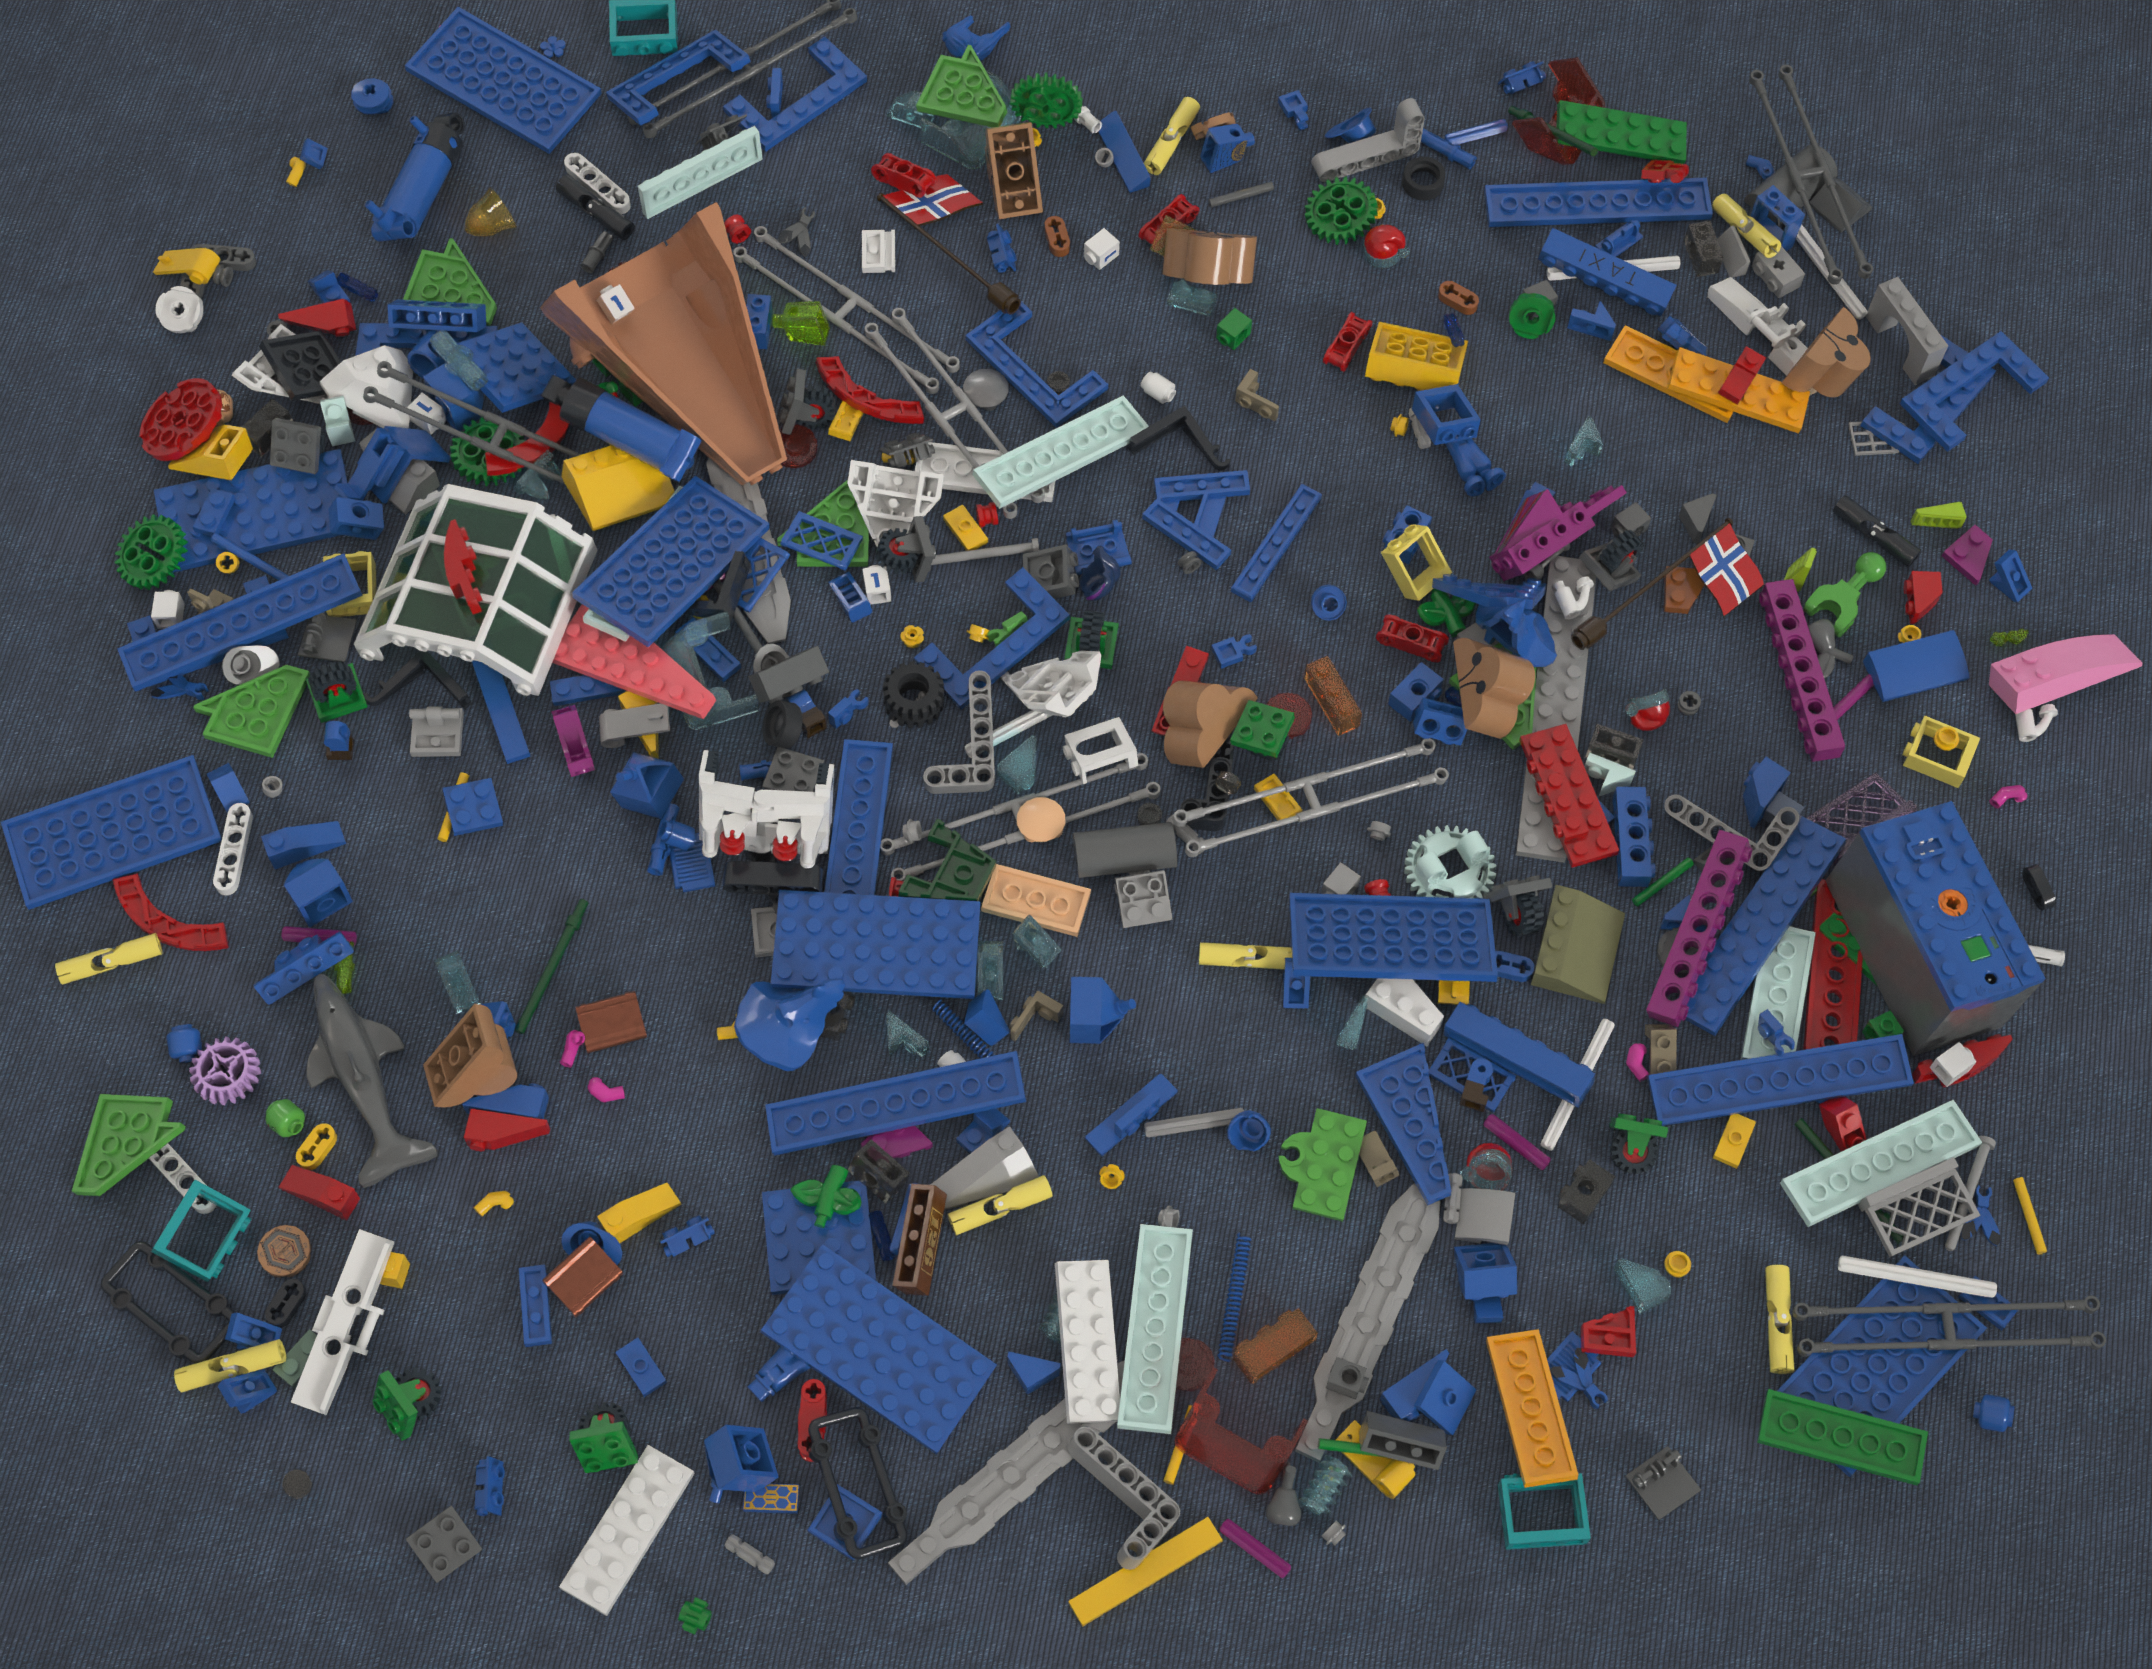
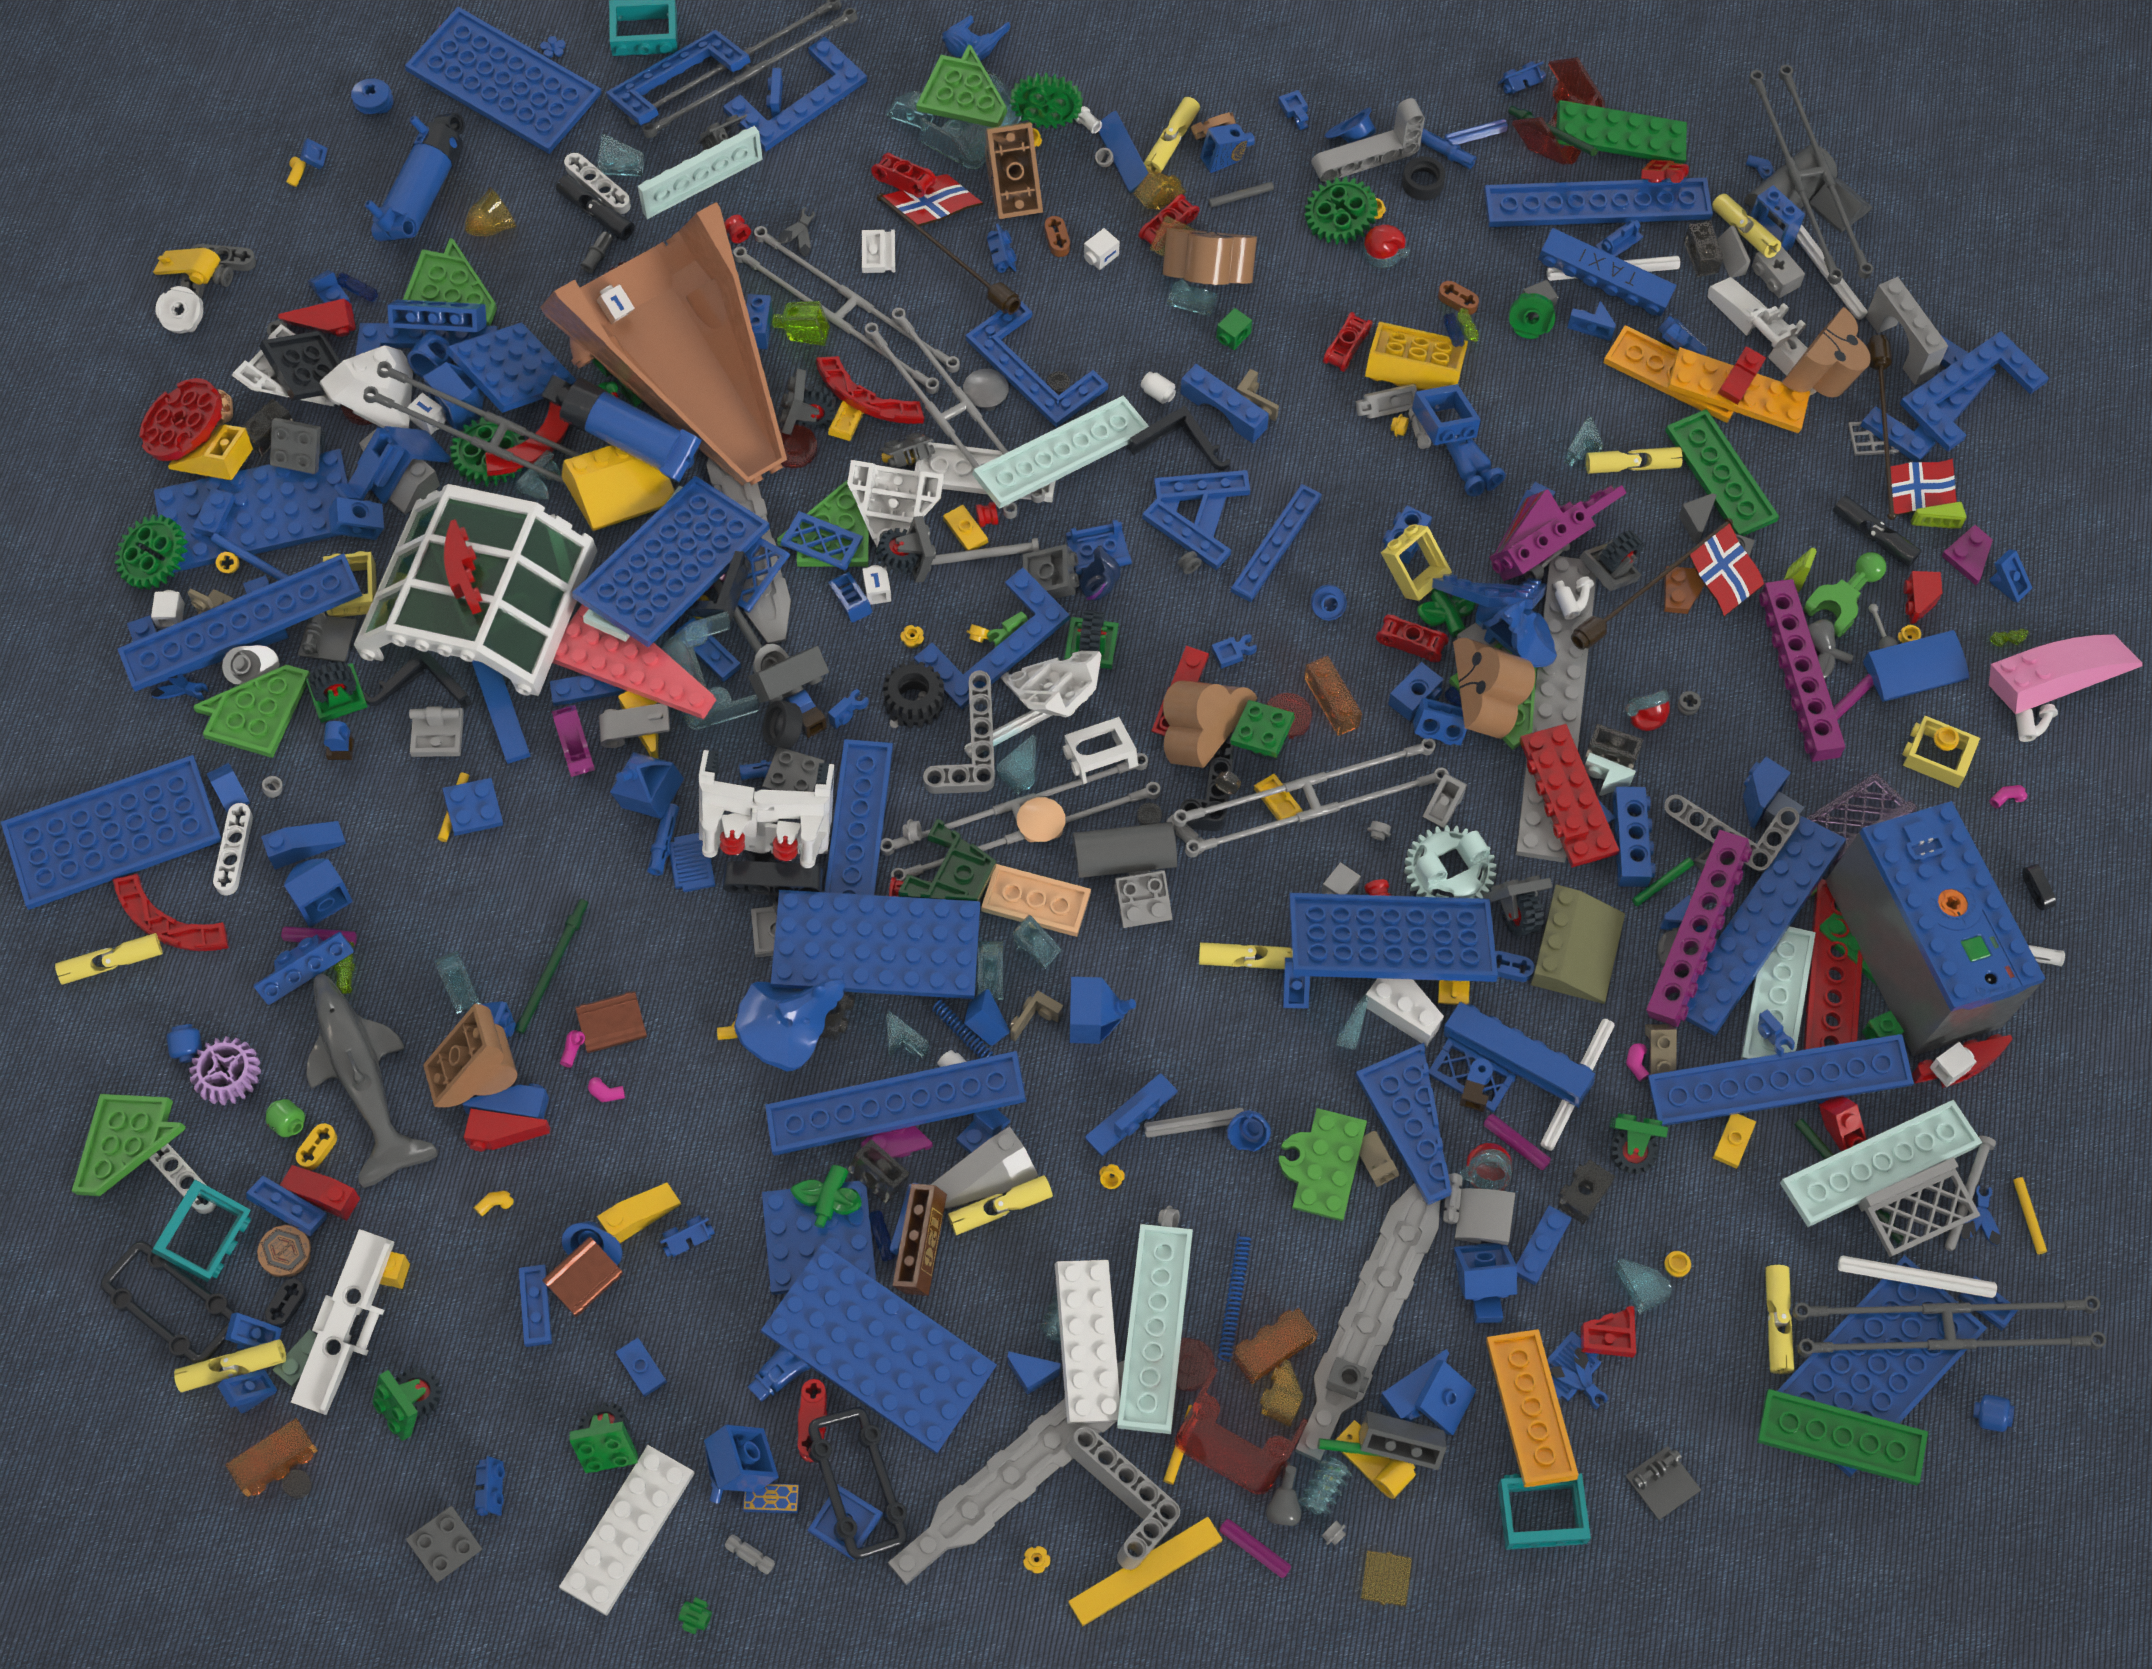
(272, 1458): none -> clear orange brick
(286, 1205): none -> blue plate
(337, 421): light aqua slope -> none
(459, 360): clear light blue piece -> none
(619, 158): none -> clear light blue wing
(677, 834): blue brick -> none
(1030, 1564): none -> yellow plate
(1158, 190): none -> clear yellow slope
(1245, 416): none -> blue arch
(1284, 1397): none -> clear yellow slope
(1386, 401): none -> light grey hinge
(1386, 1578): none -> clear yellow piece
(1445, 800): none -> light grey slope
(1469, 330): none -> clear neon green piece
(1542, 1245): none -> blue plate
(1616, 461): none -> light yellow piece
(1631, 518): dark grey brick -> none
(1722, 473): none -> green plate
(1885, 641): none -> hinge
(1912, 483): none -> flag

